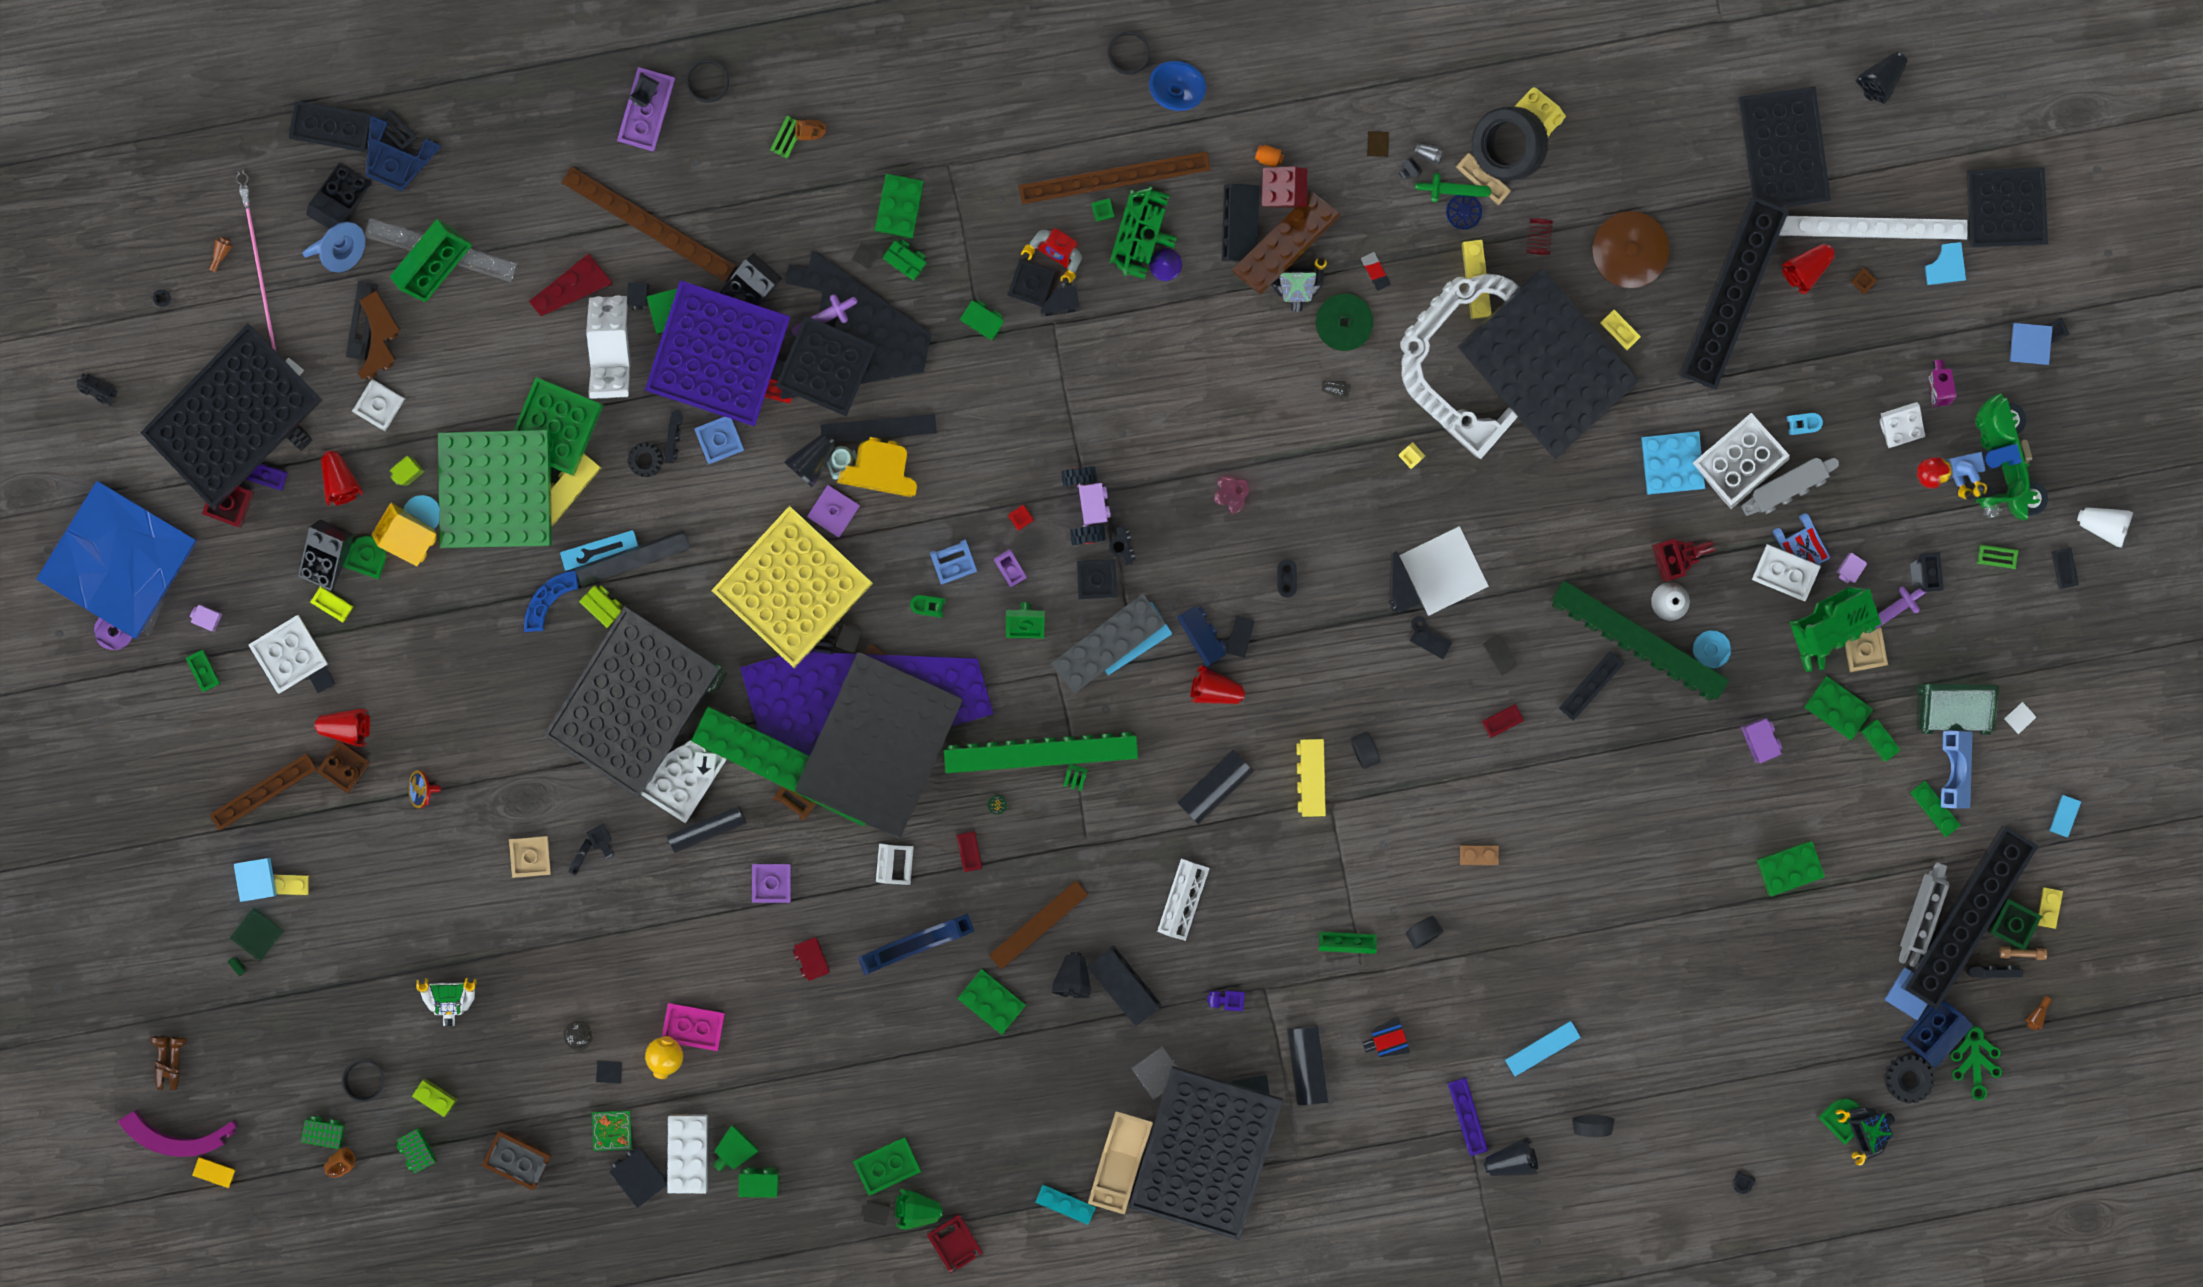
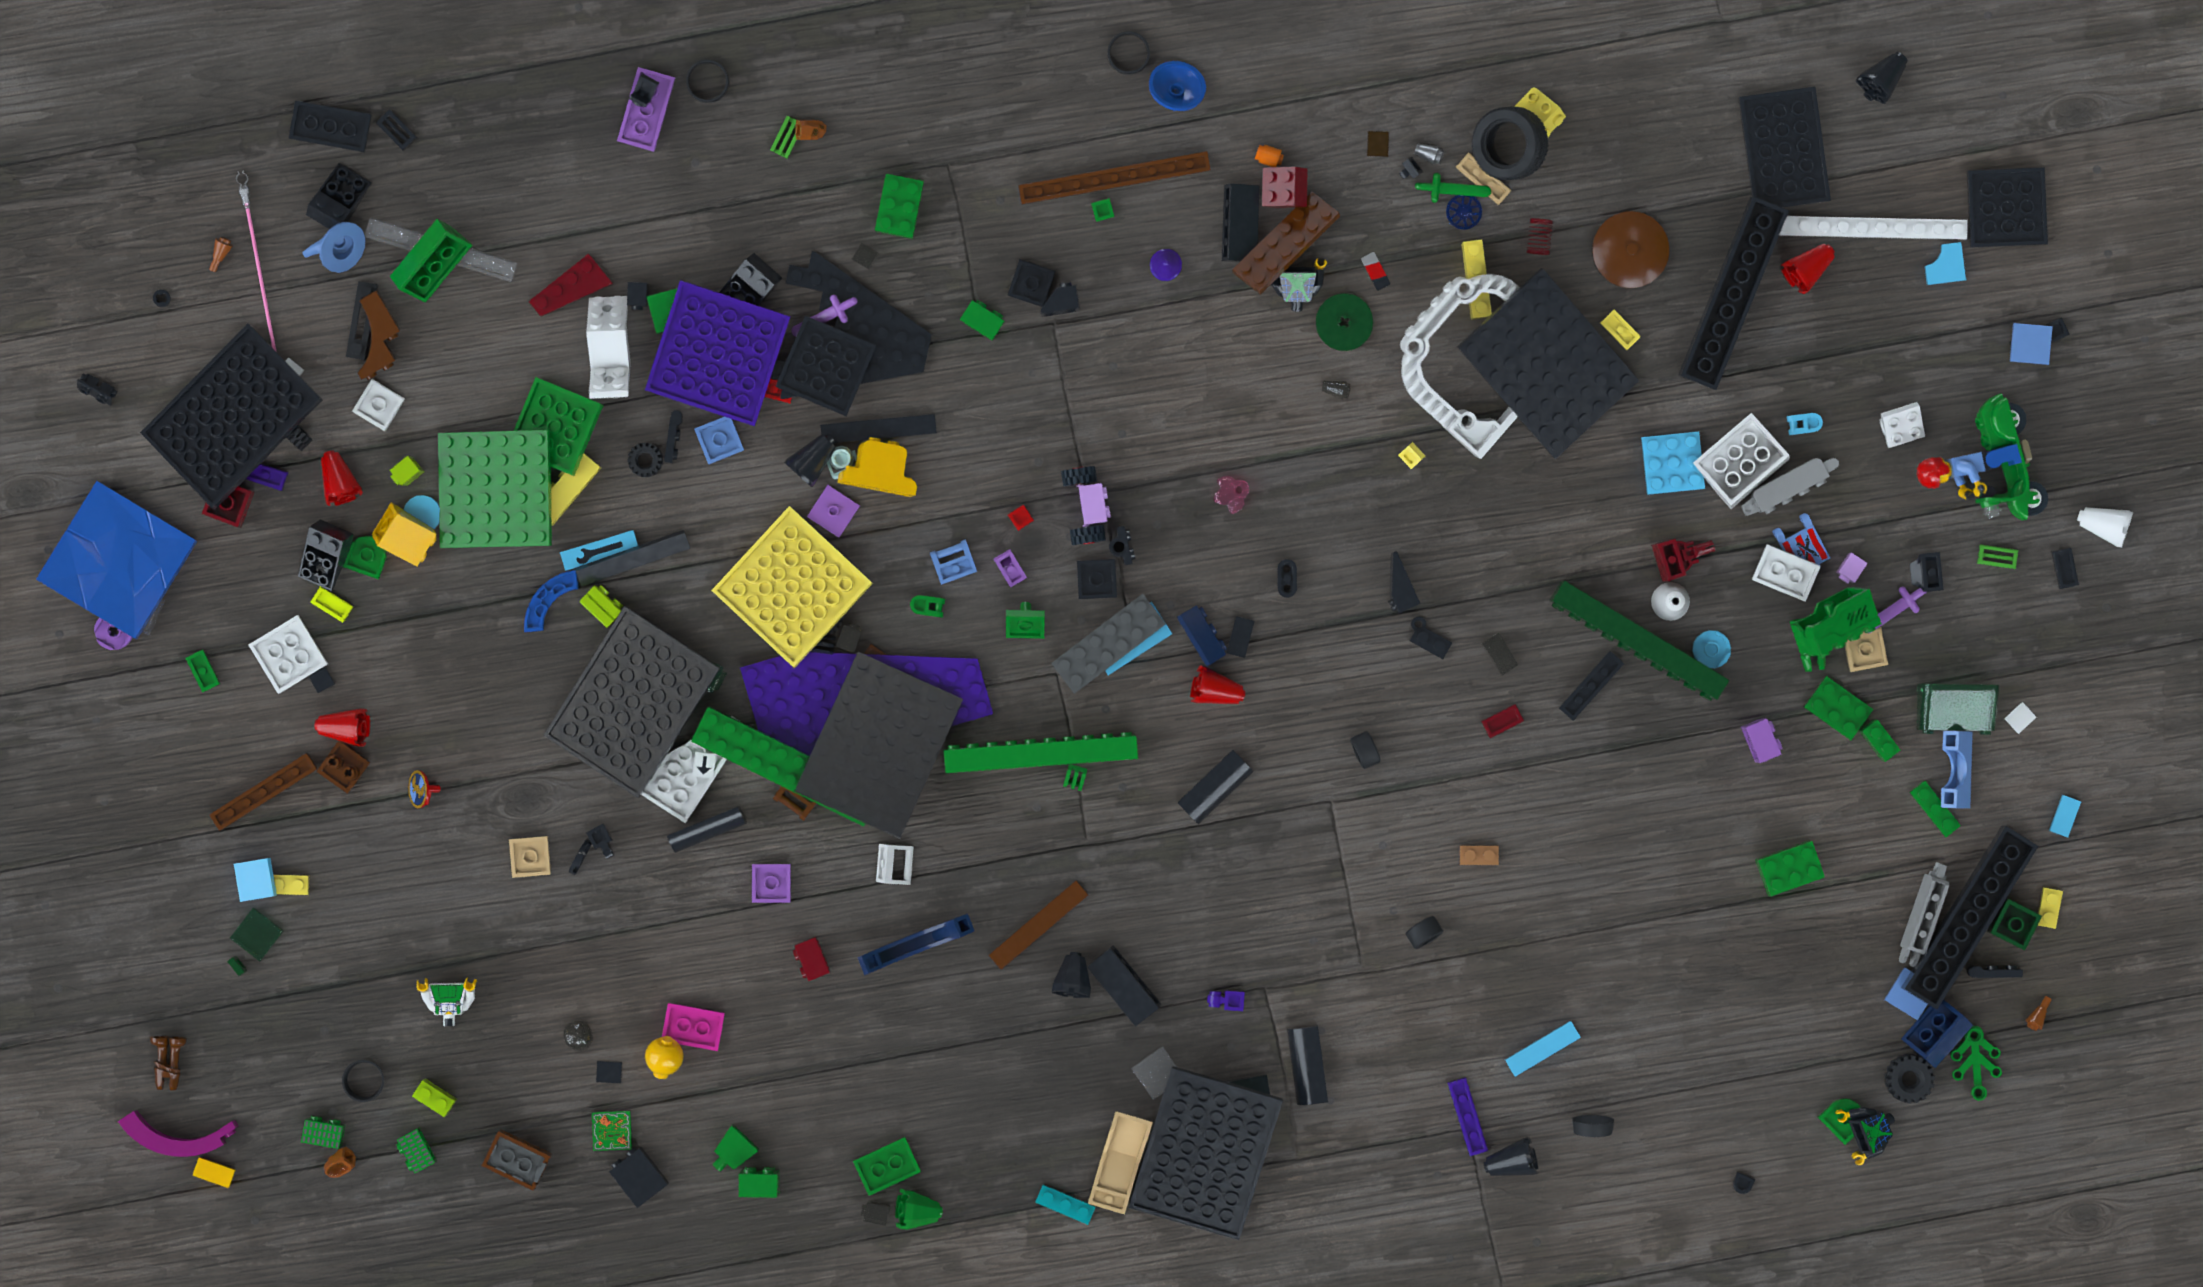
(205, 617): lavender brick -> none
(390, 164): dark blue wing -> none
(648, 224): reddish brown plate -> none
(688, 1153): white brick -> none
(905, 260): green brick -> none
(956, 1246): dark red container -> none
(969, 851): dark red tile -> none
(991, 1001): green plate -> none
(997, 804): tile -> none
(1057, 247): torso -> none
(1129, 228): green piece -> none
(1180, 898): white fence -> none
(1312, 777): light yellow brick -> none
(1348, 942): green plate -> none
(1387, 1039): torso -> none
(1444, 571): white sticker -> none
(1863, 281): reddish brown tile -> none
(1941, 392): magenta torso -> none
(2038, 954): medium nougat bar -> none

